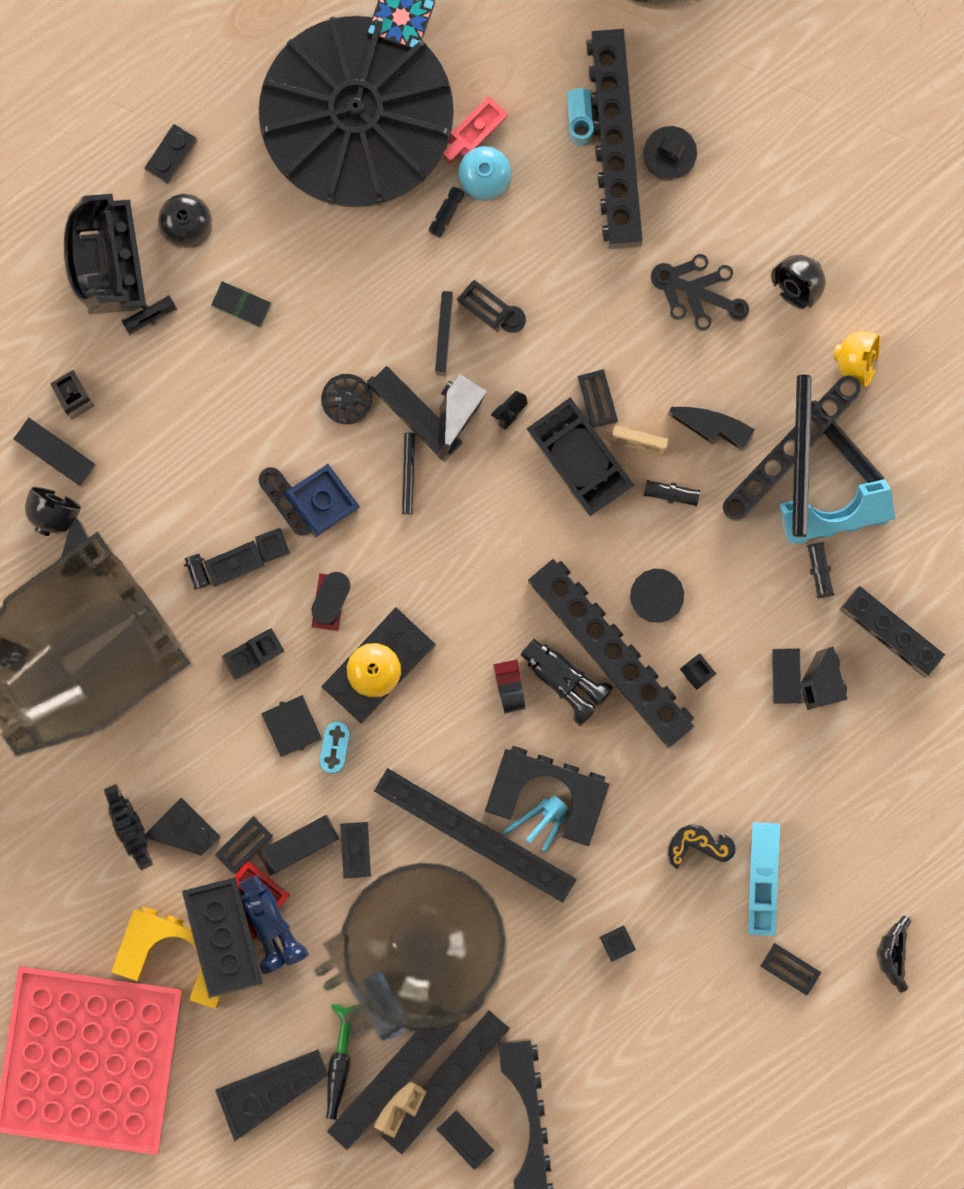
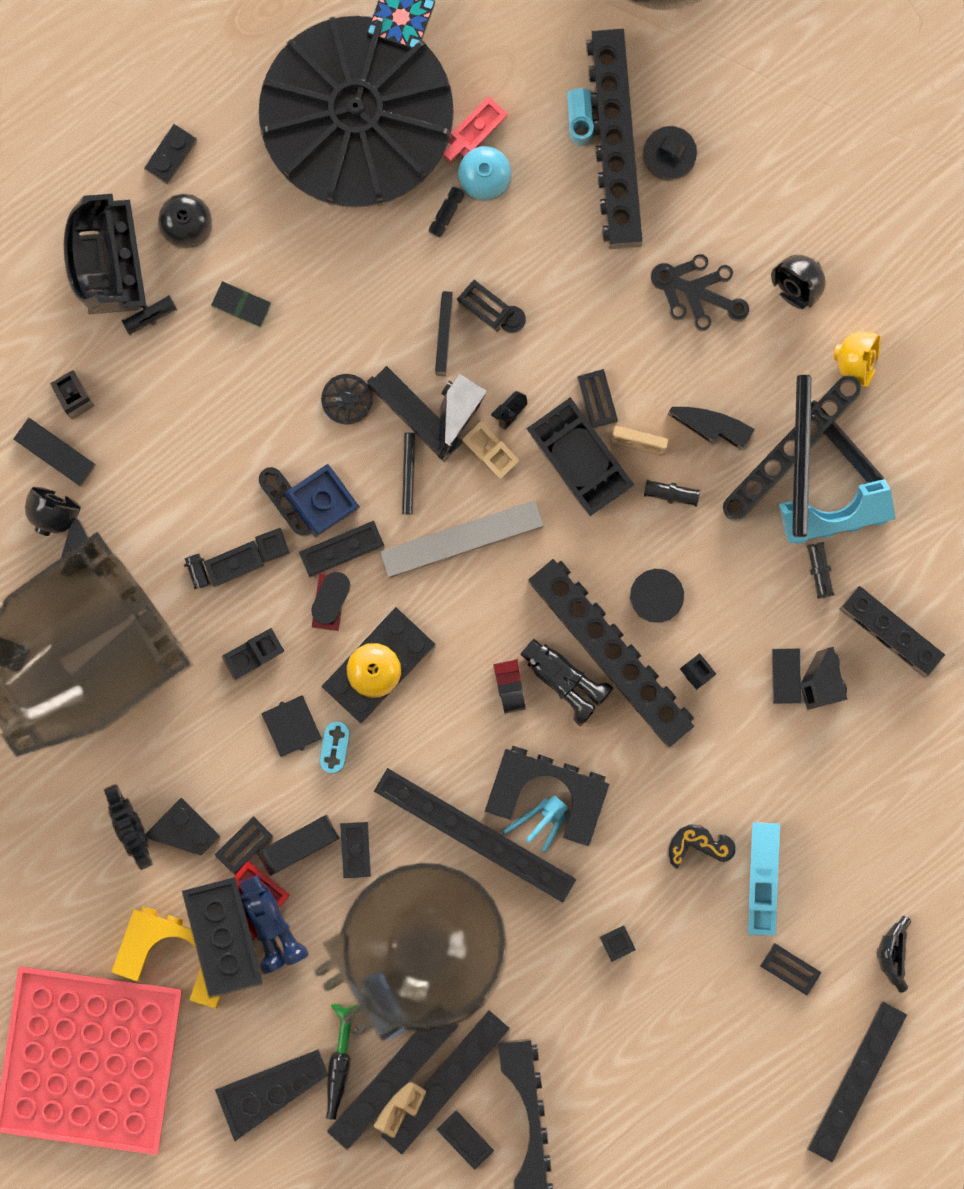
(341, 549): none -> black tile
(462, 538): none -> light grey tile
(489, 449): none -> tan slope
(856, 1081): none -> black plate

